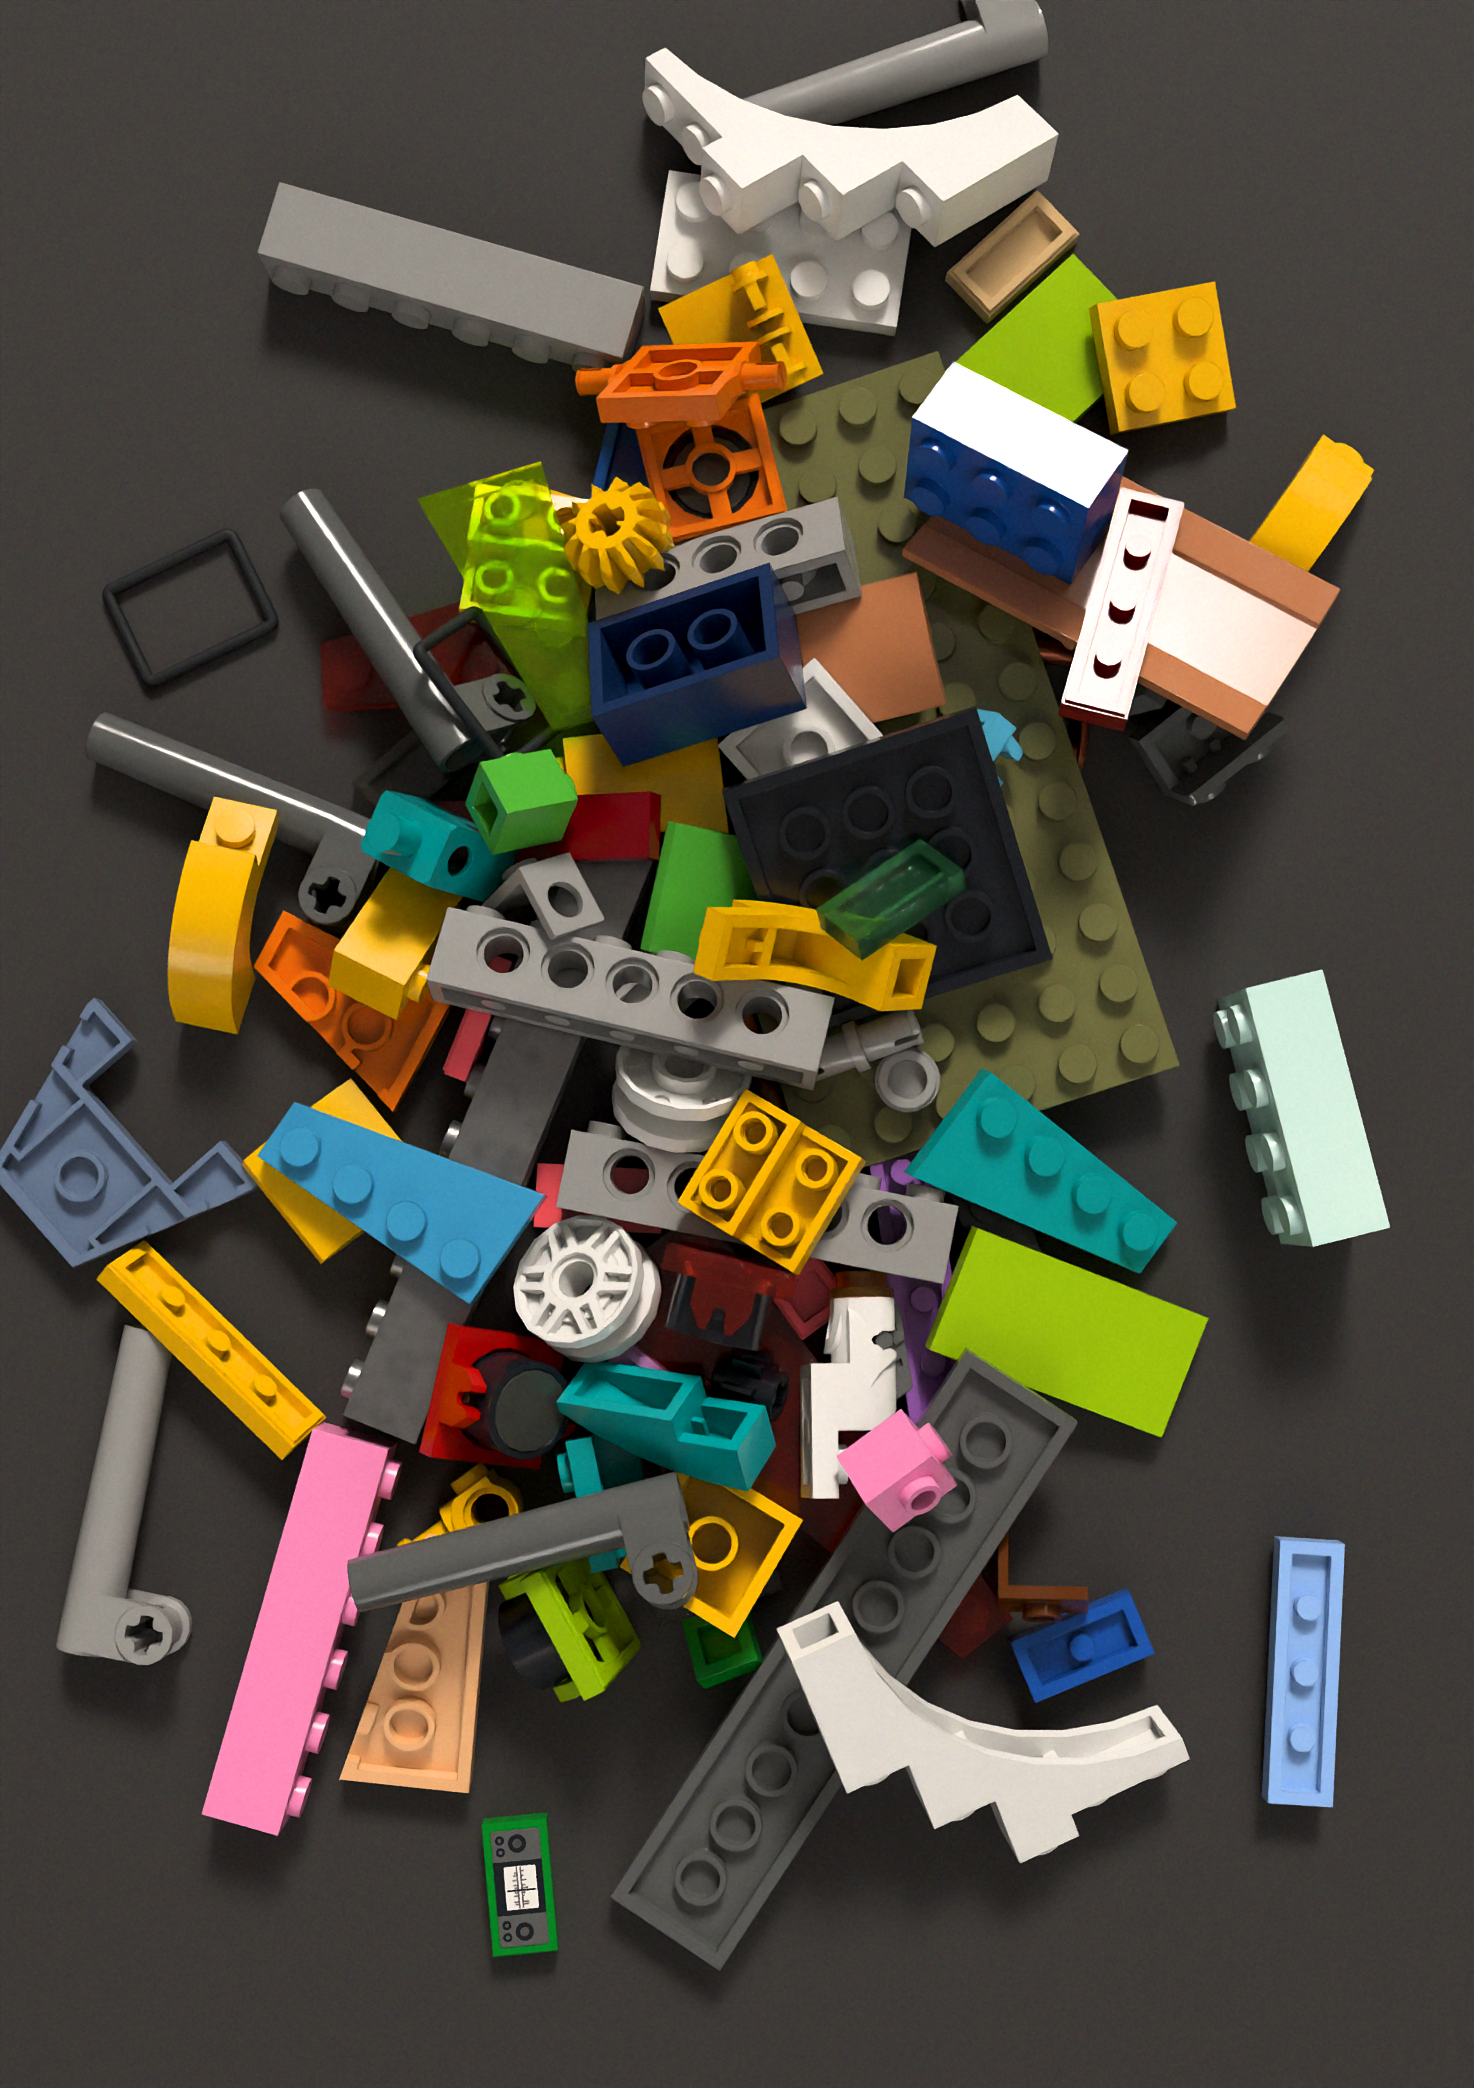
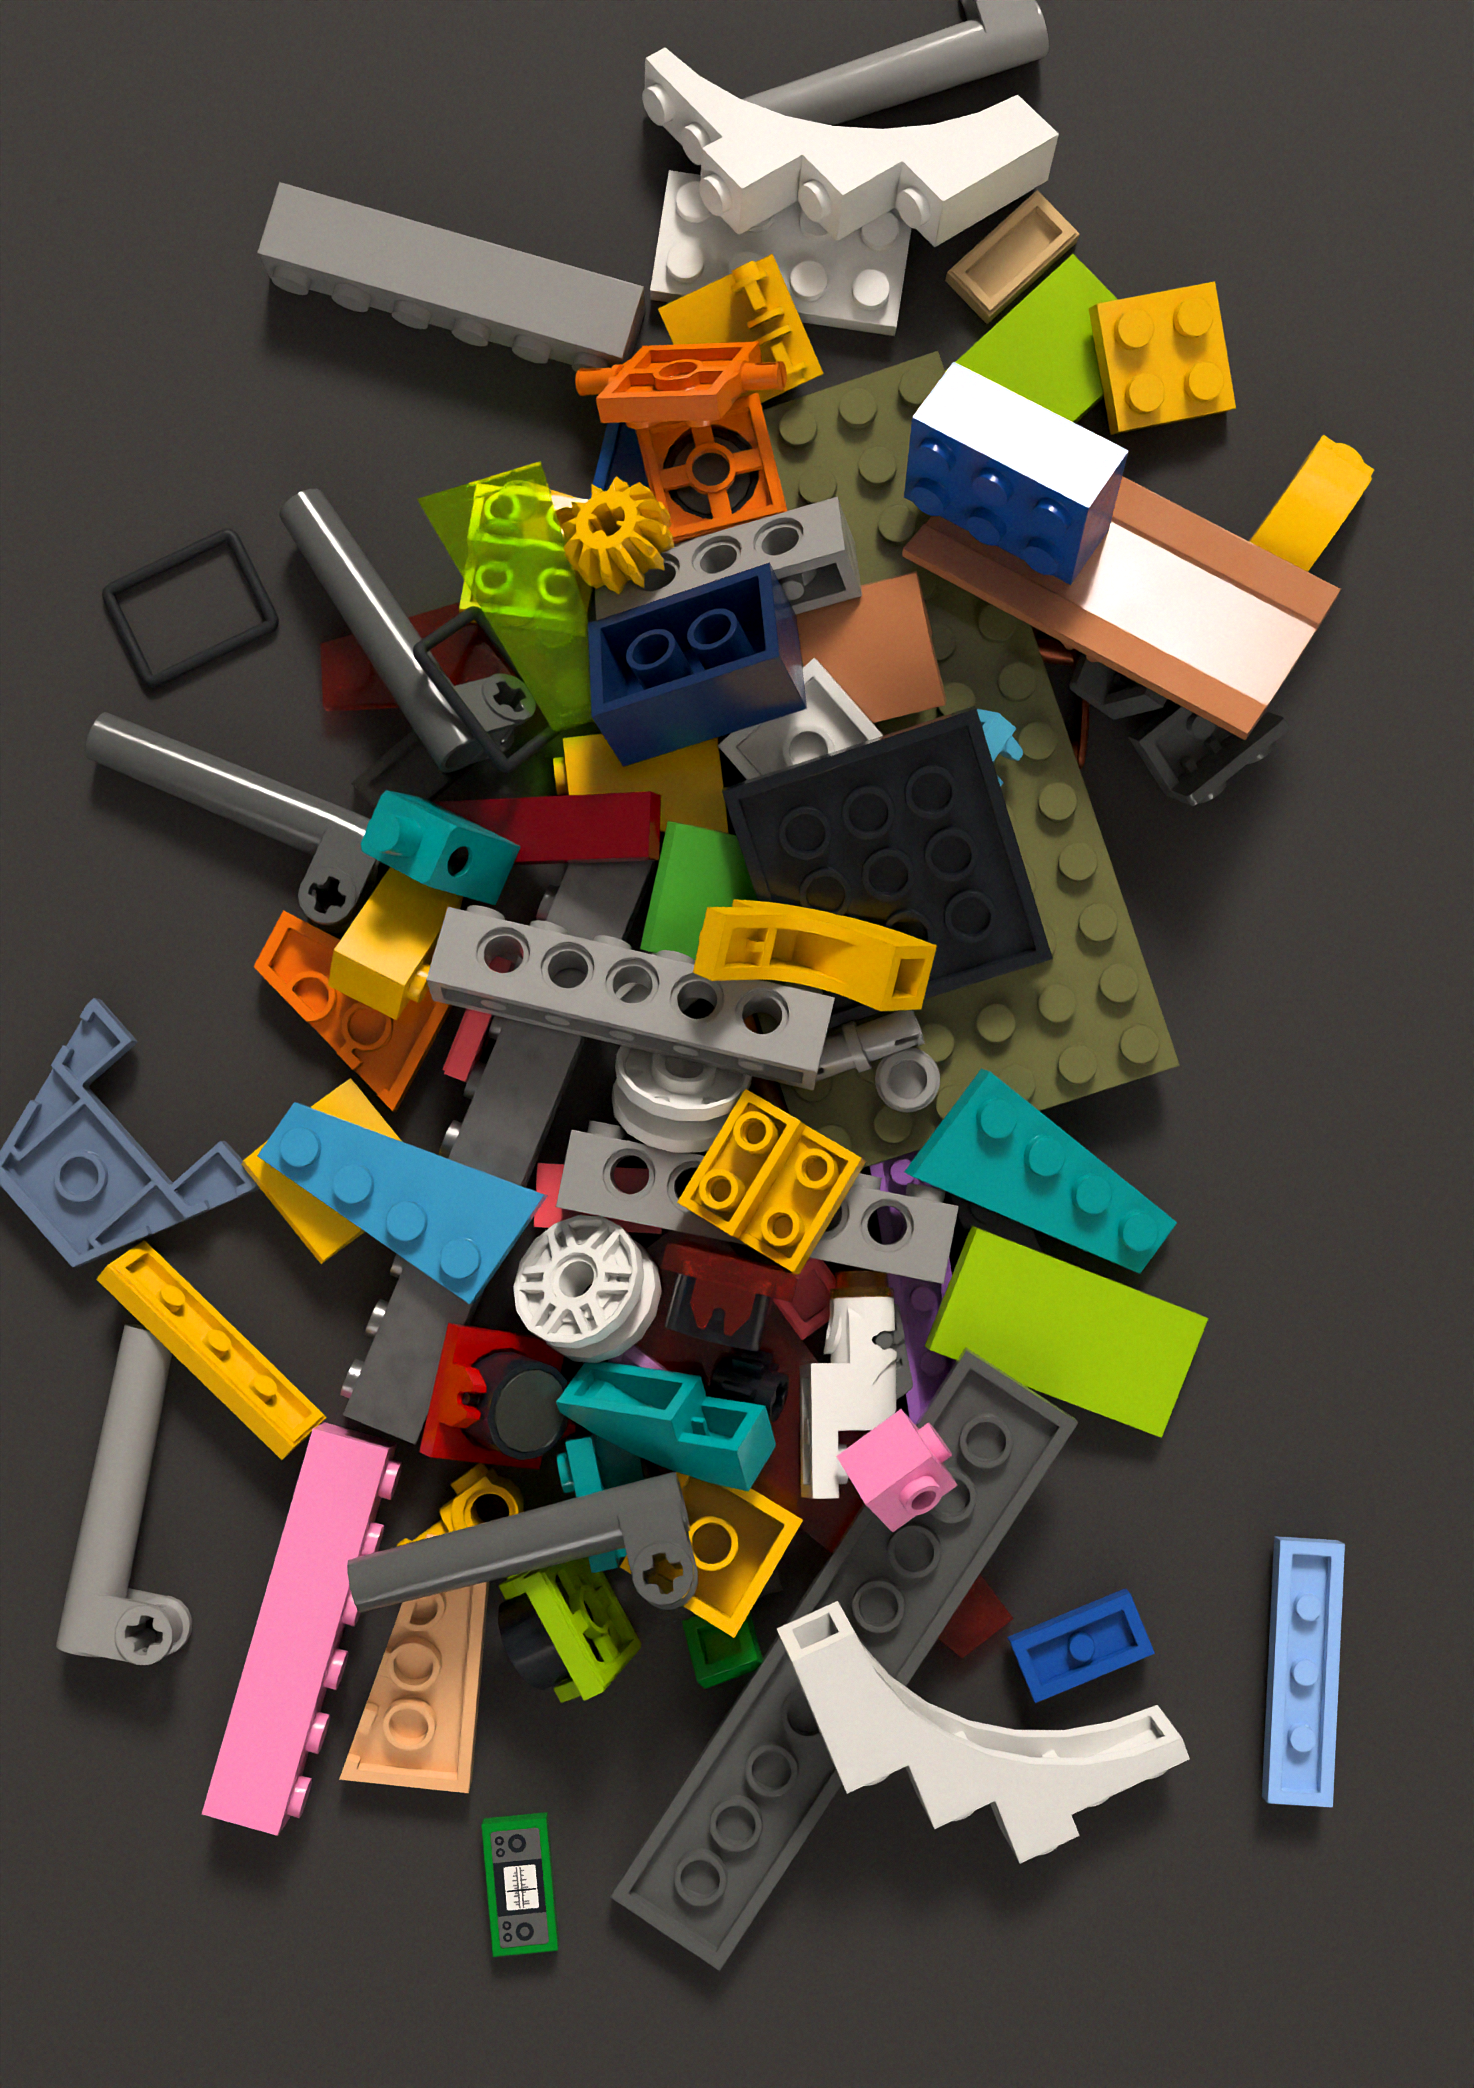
(214, 914): yellow arch -> none
(521, 801): bright green brick -> none
(529, 885): light grey bracket -> none
(891, 899): clear green tile -> none
(1036, 1603): reddish brown bracket -> none
(1121, 610): tile -> none
(1300, 1111): light aqua brick -> none

